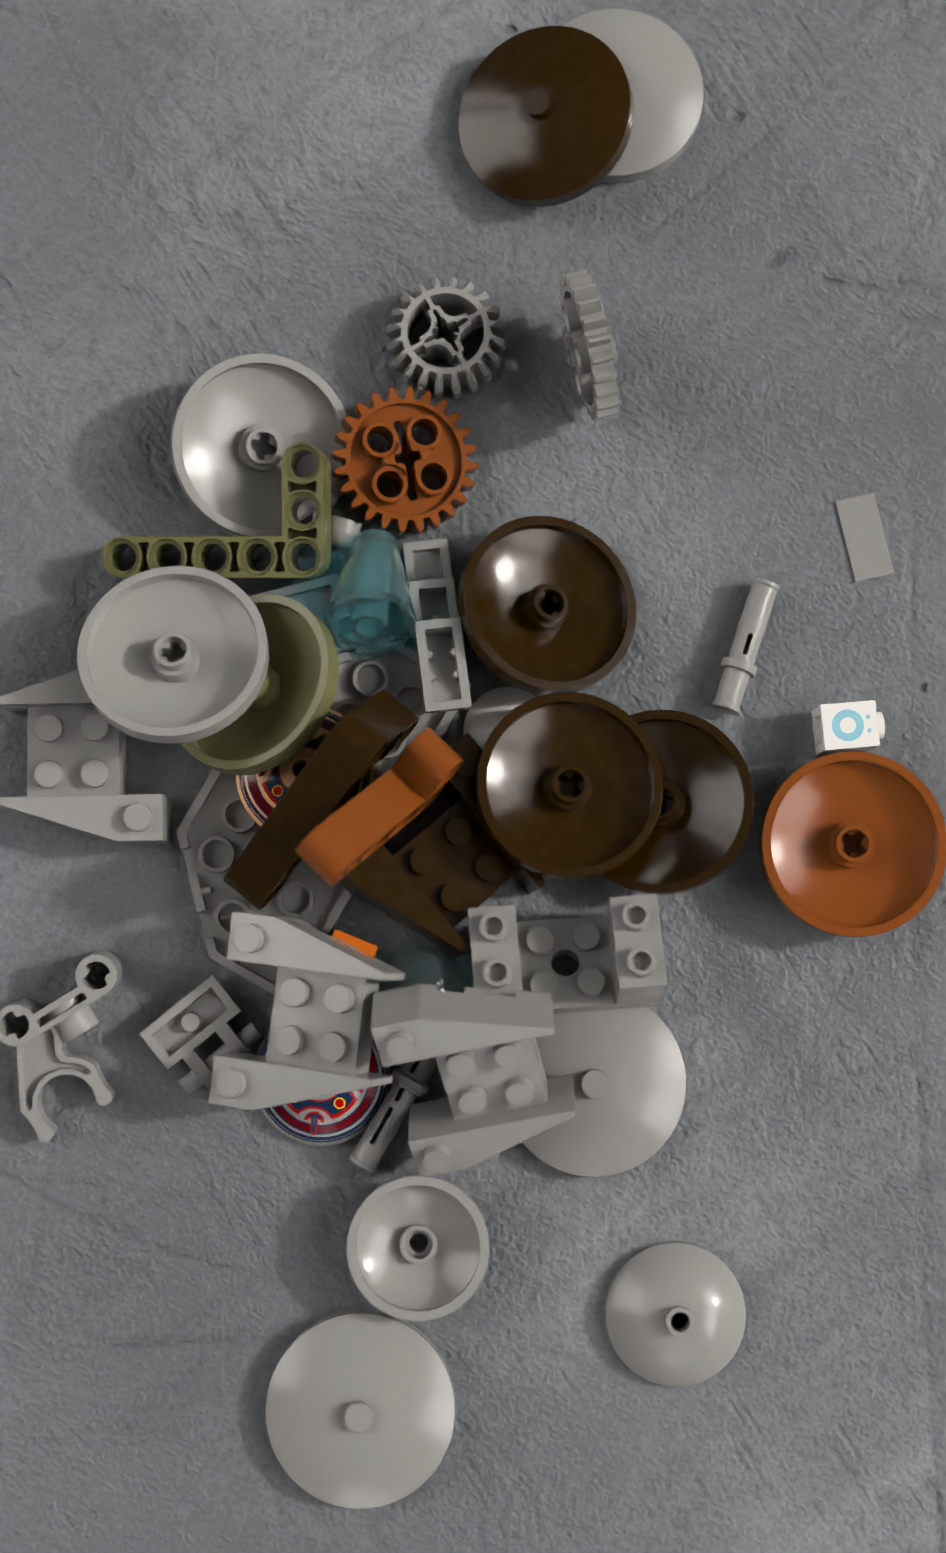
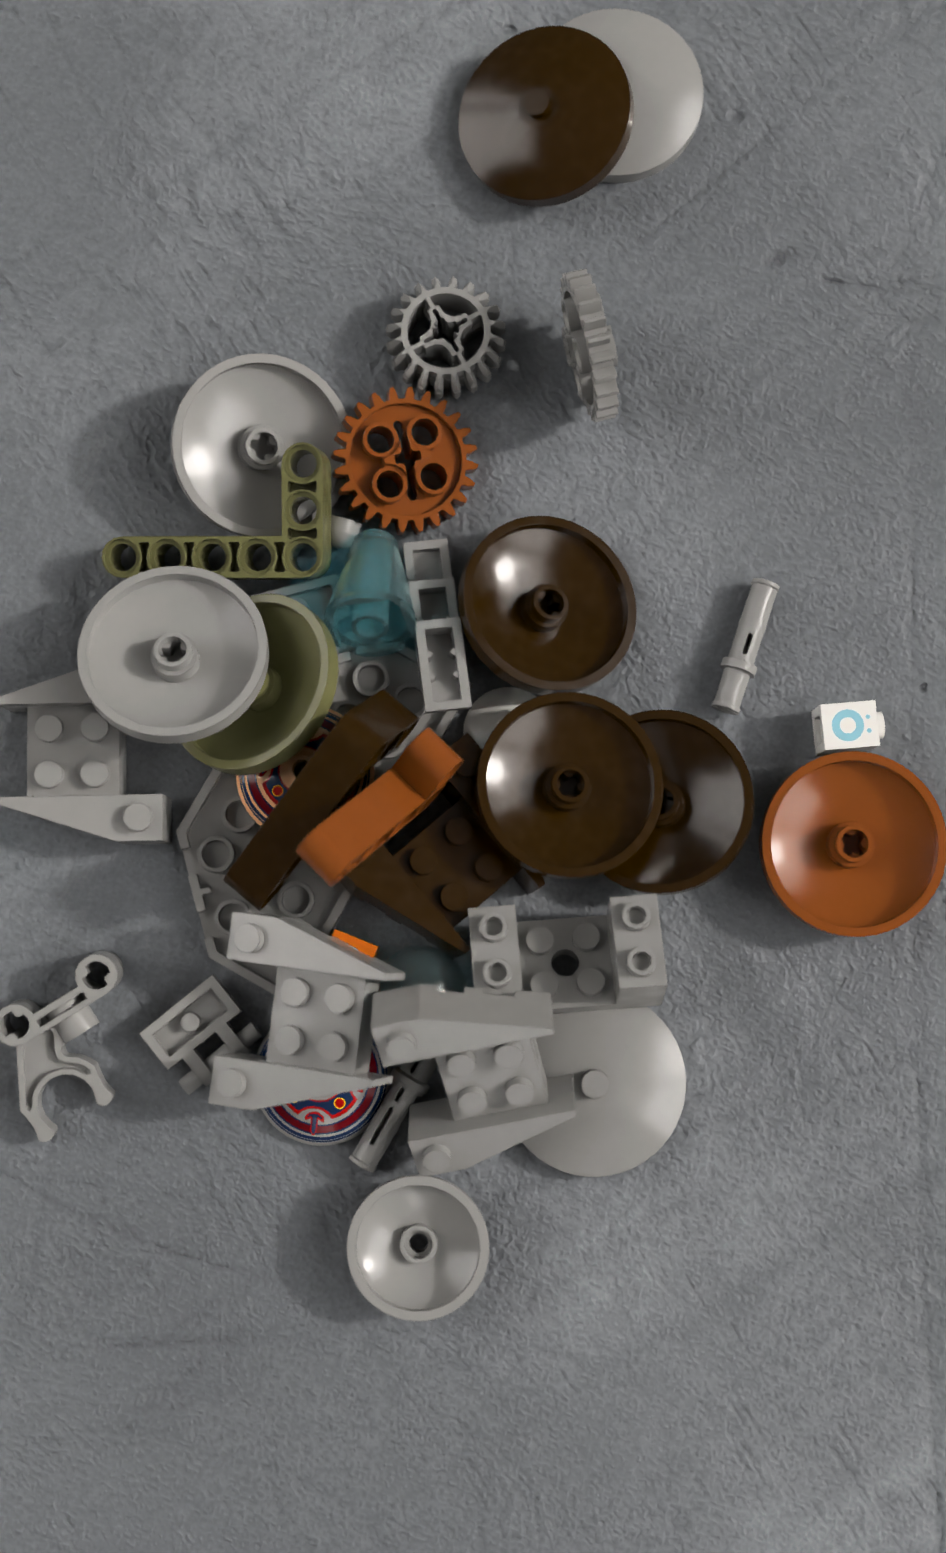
(360, 1409): light grey dish -> none
(669, 1281): light grey dish -> none
(864, 537): light grey sticker -> none

